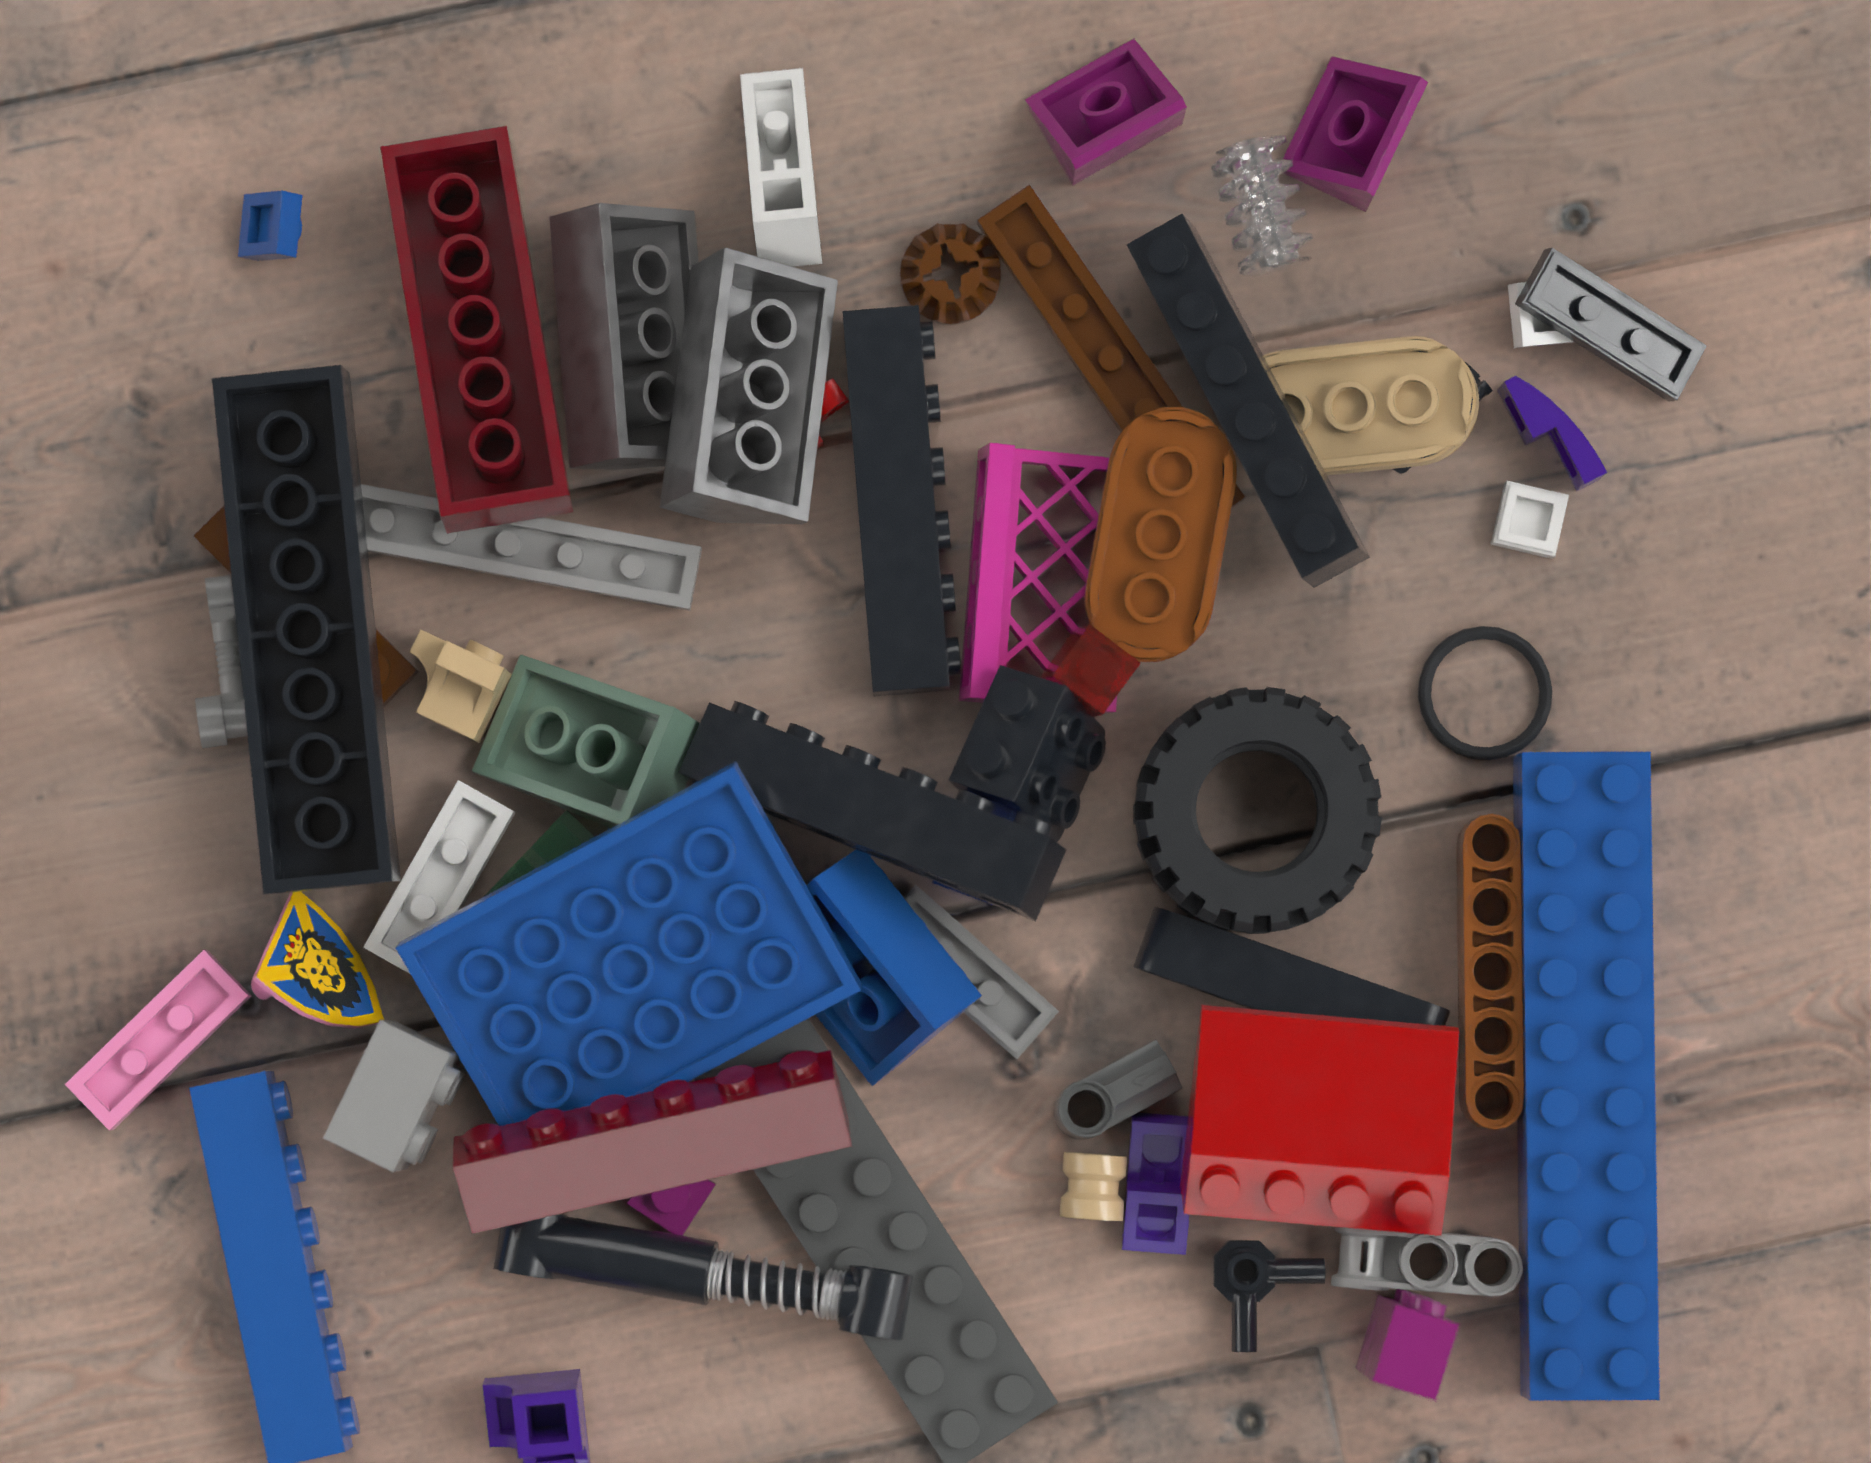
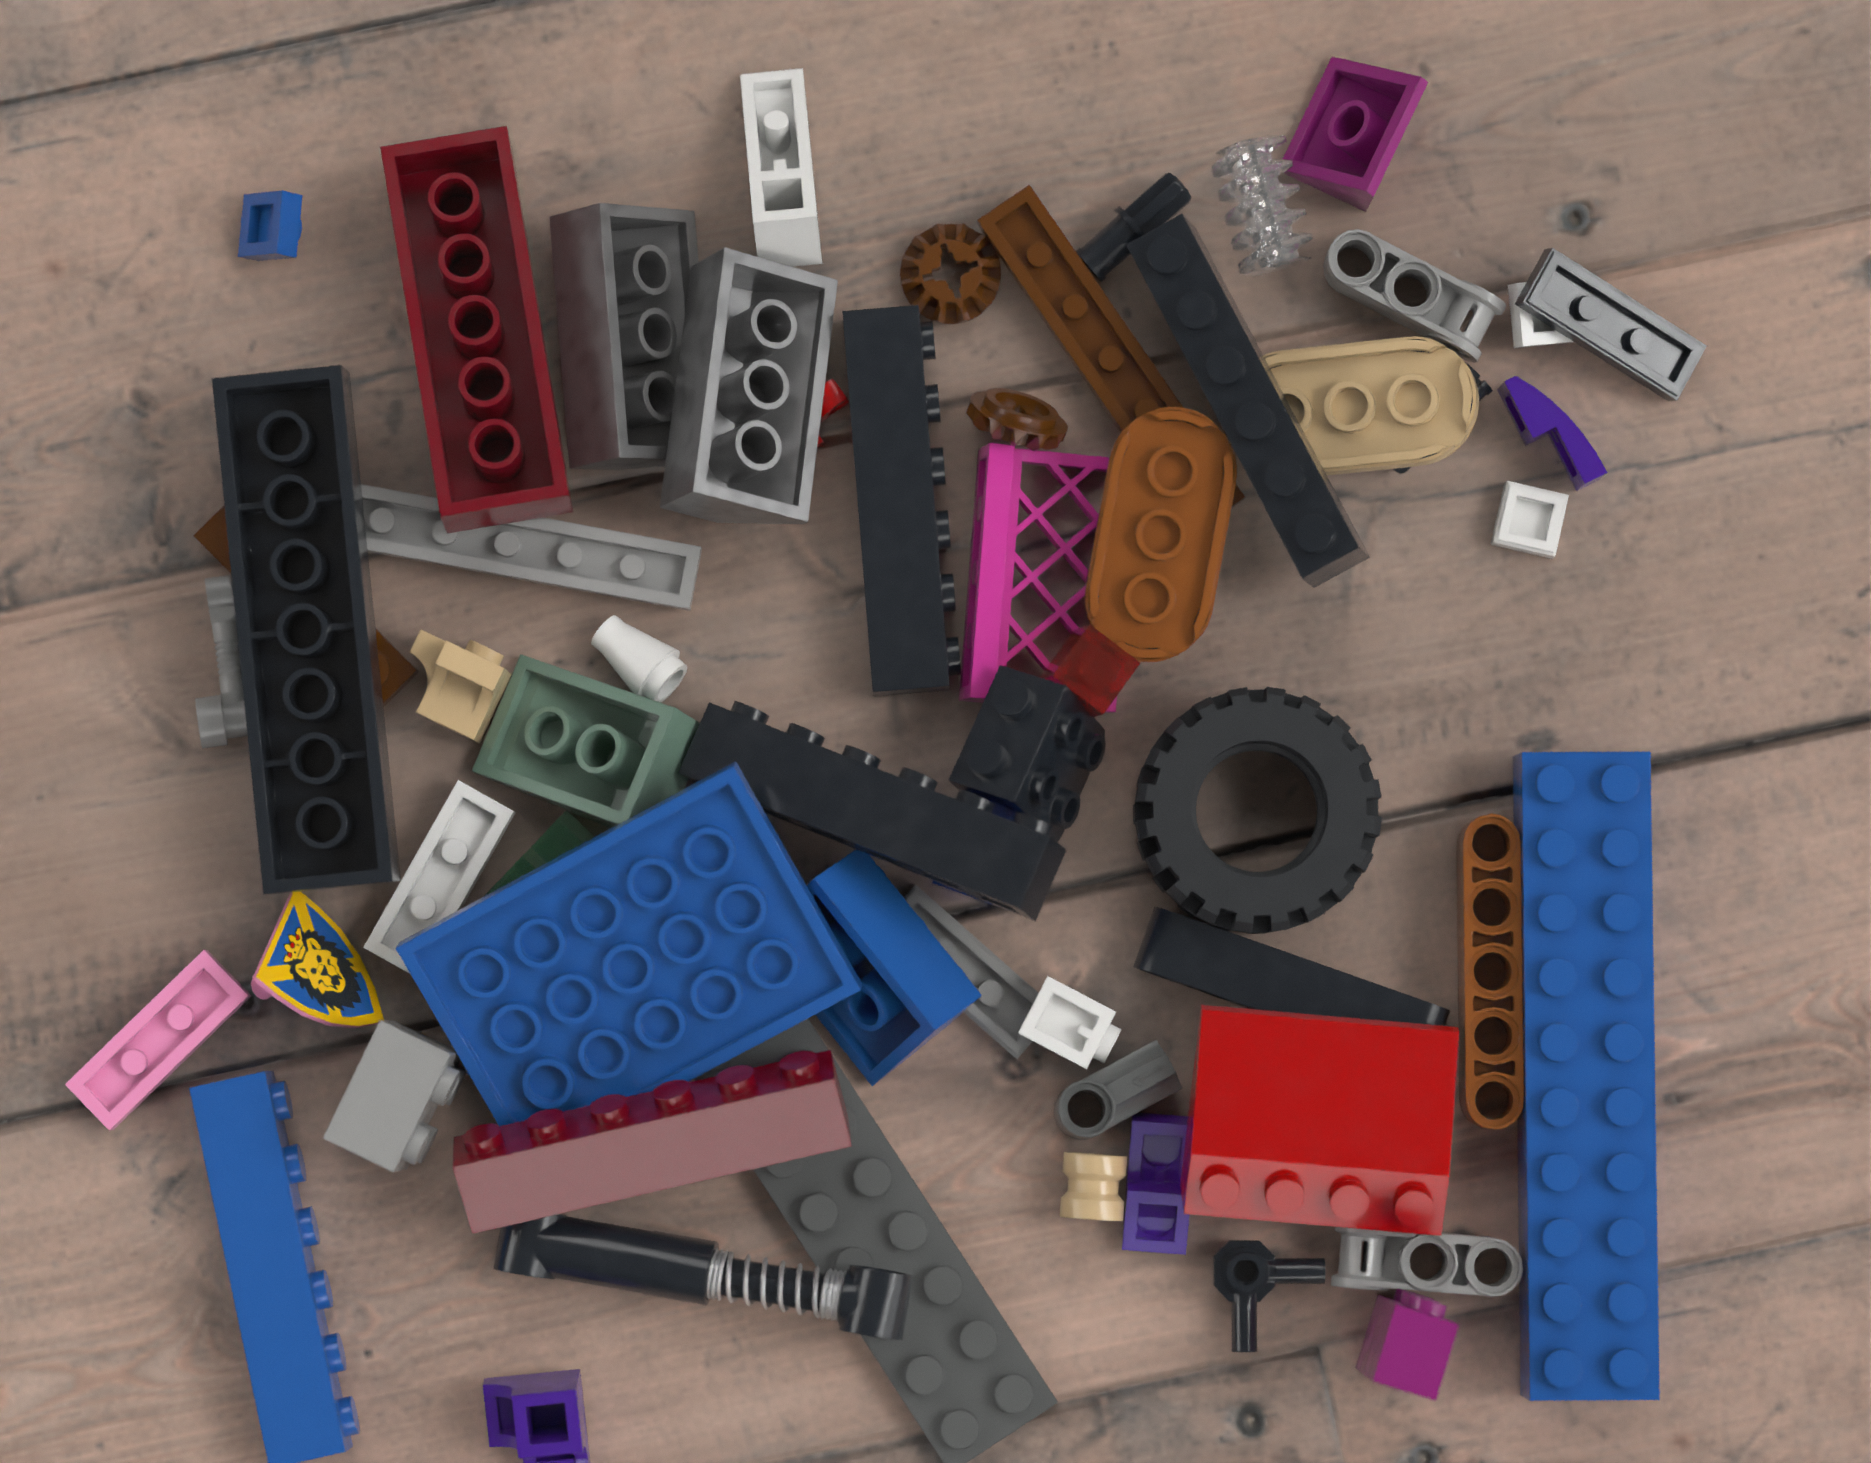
(640, 660): none -> white cone
(675, 1206): magenta plate -> none
(1017, 418): none -> reddish brown gear
(1070, 1024): none -> white bracket
(1106, 110): magenta slope -> none
(1144, 214): none -> black axle
(1442, 734): black tyre -> none
(1446, 299): none -> light grey piece

